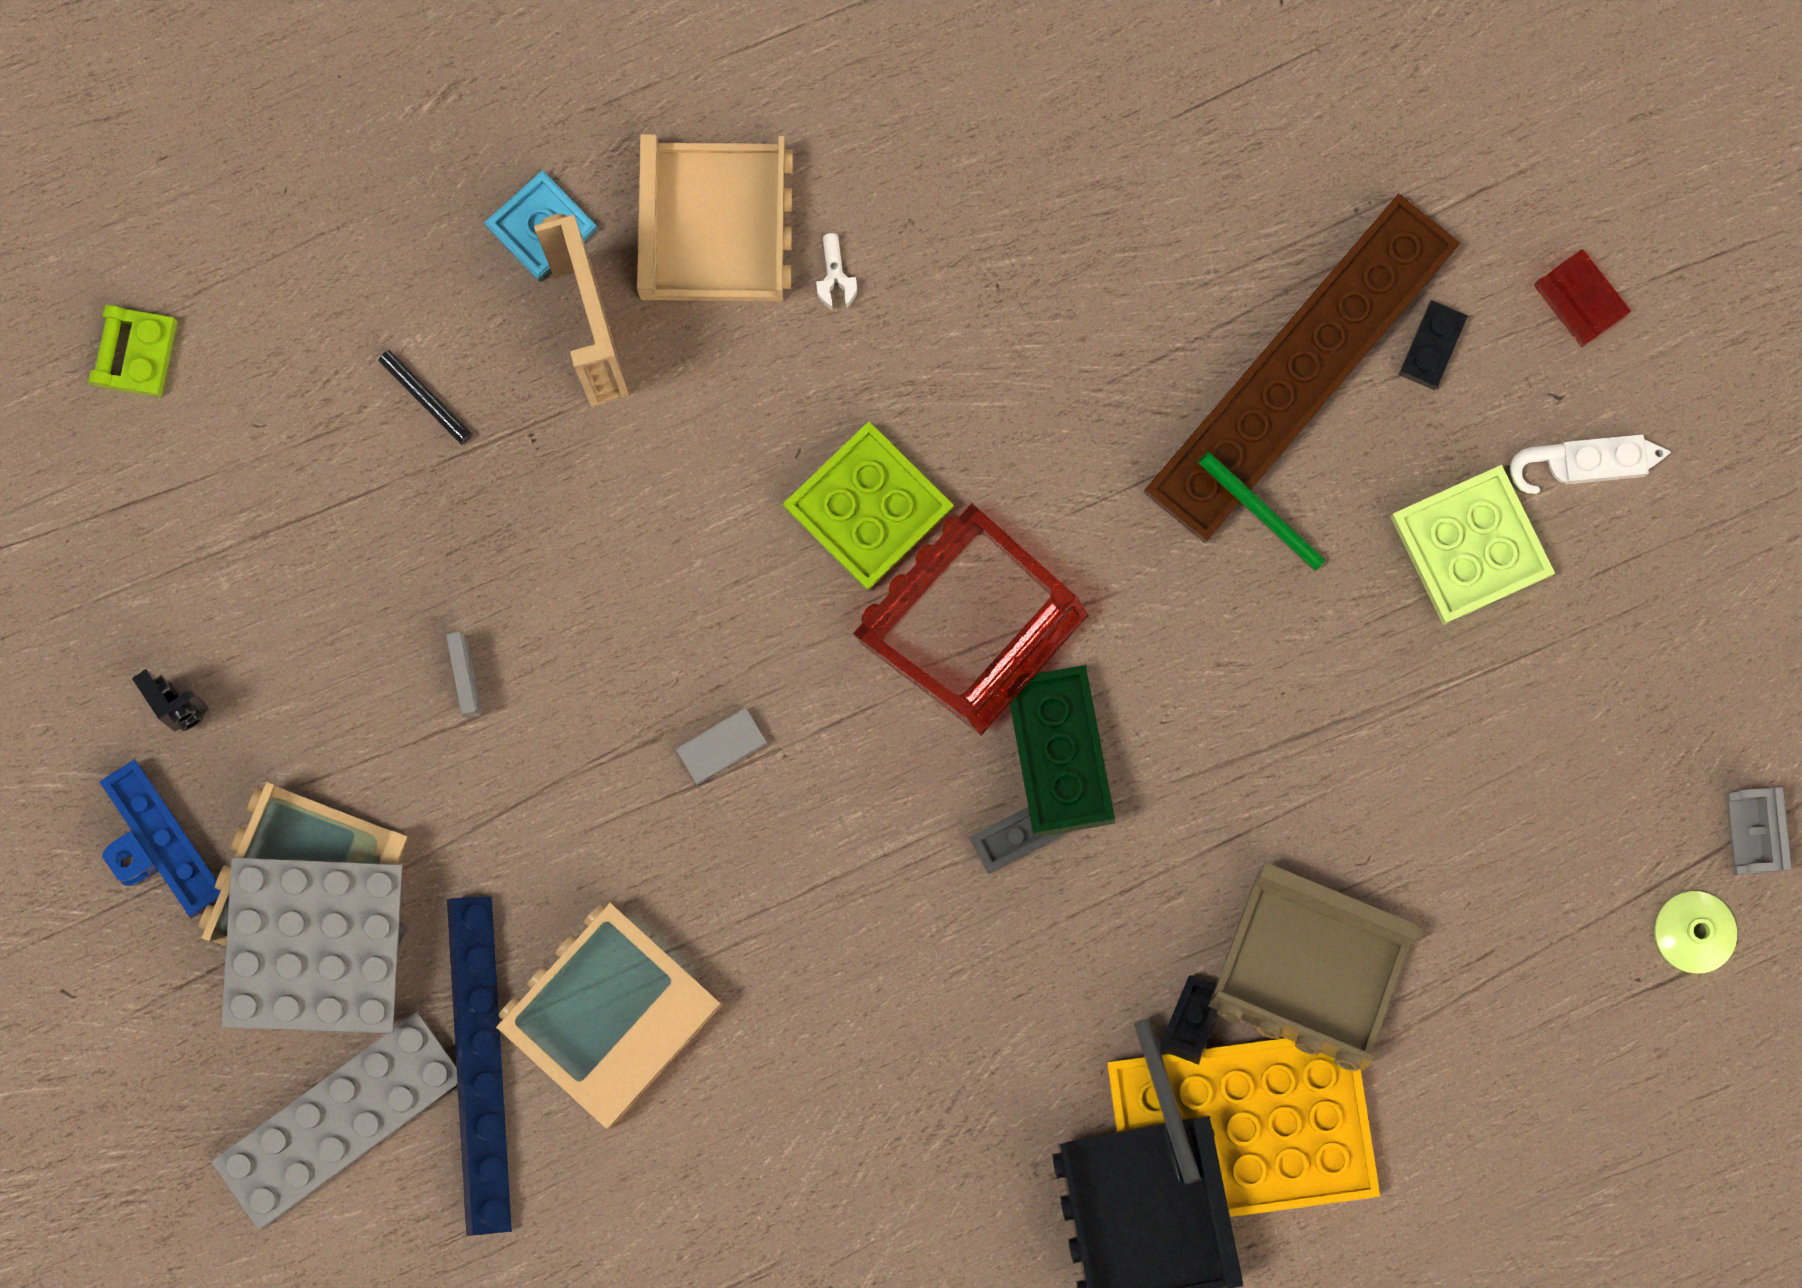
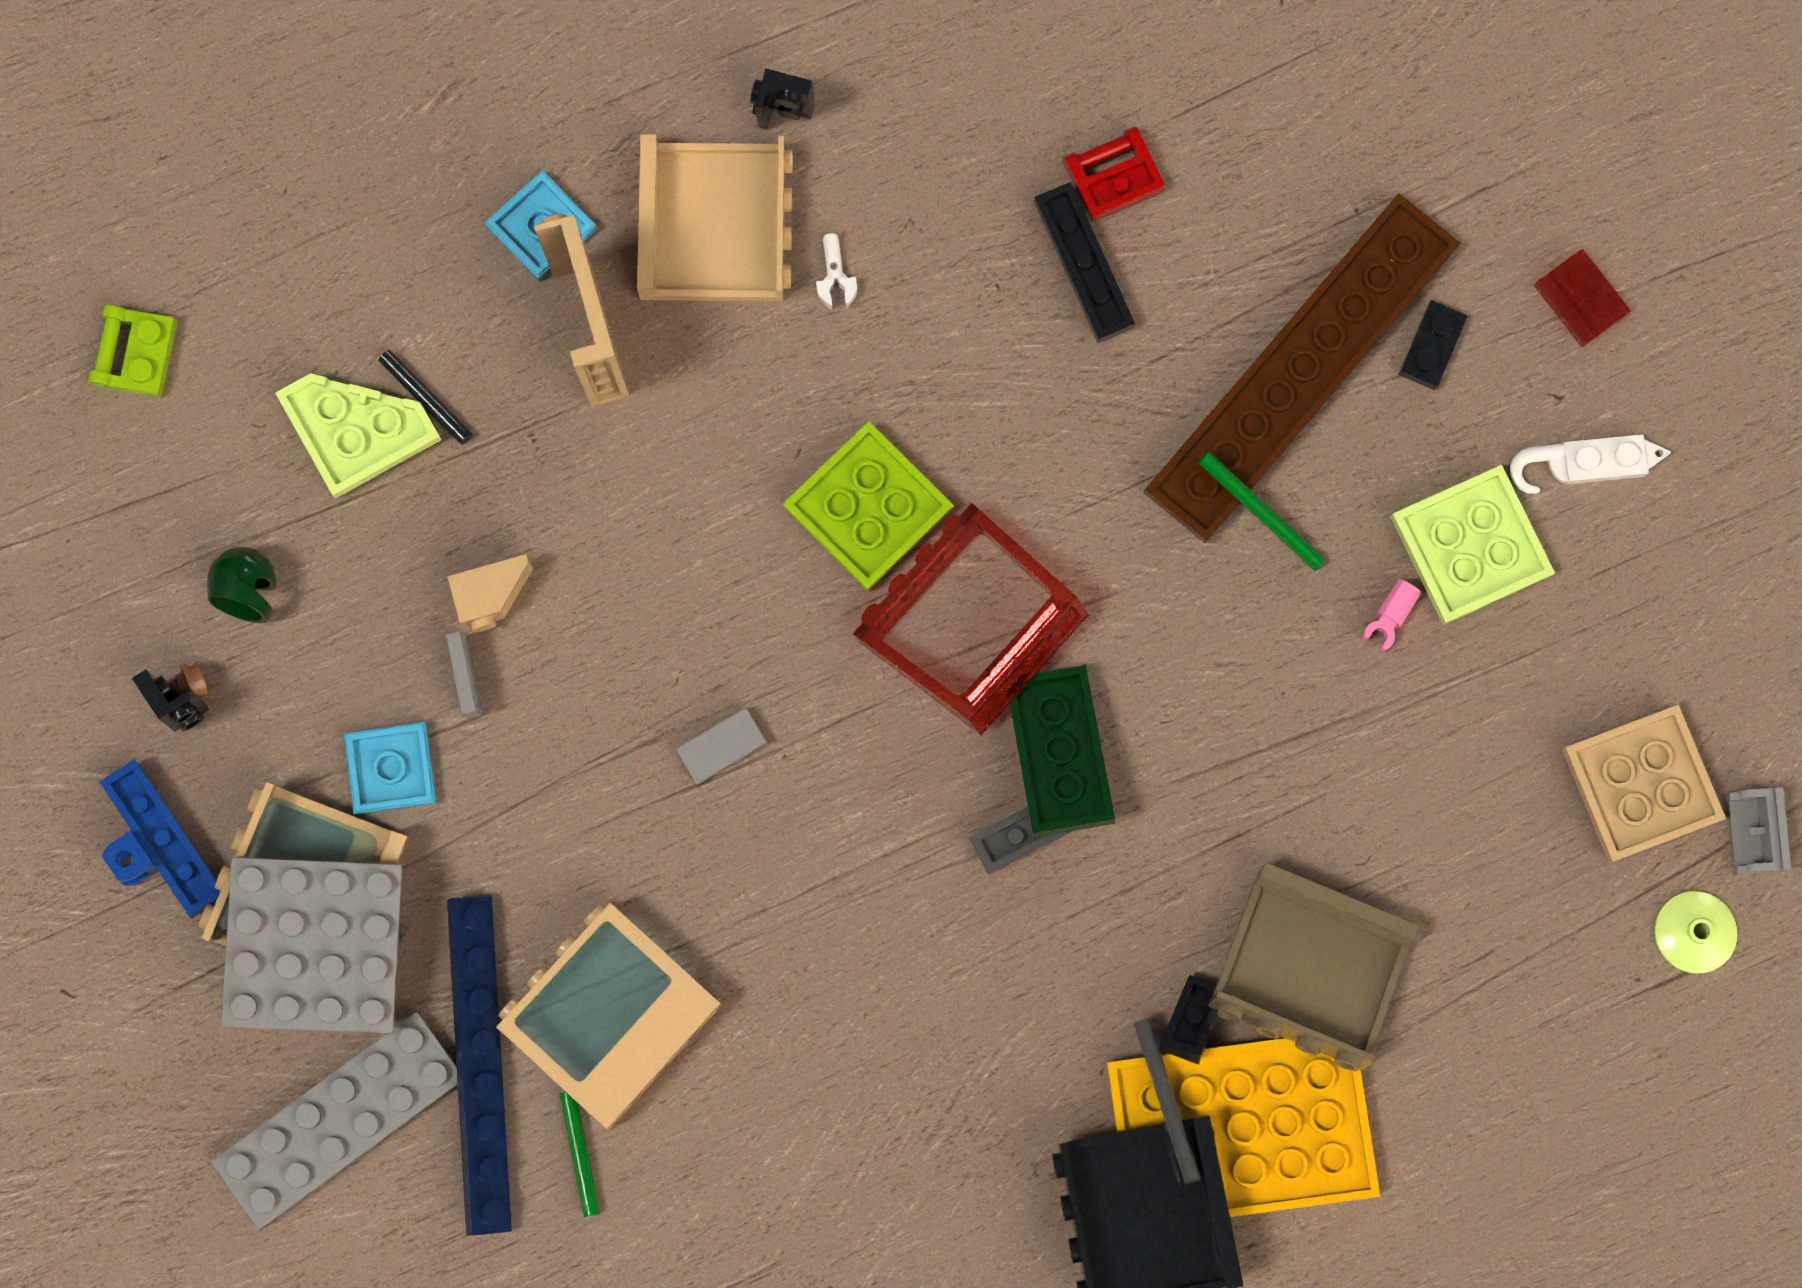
(191, 679): none -> medium nougat plate
(234, 583): none -> dark green helmet
(354, 429): none -> yellowish green plate
(390, 768): none -> medium azure tile
(488, 591): none -> tan slope
(580, 1155): none -> green bar
(783, 92): none -> black bracket
(1084, 262): none -> black plate
(1119, 184): none -> red plate
(1393, 612): none -> bright pink bar
(1643, 783): none -> tan plate

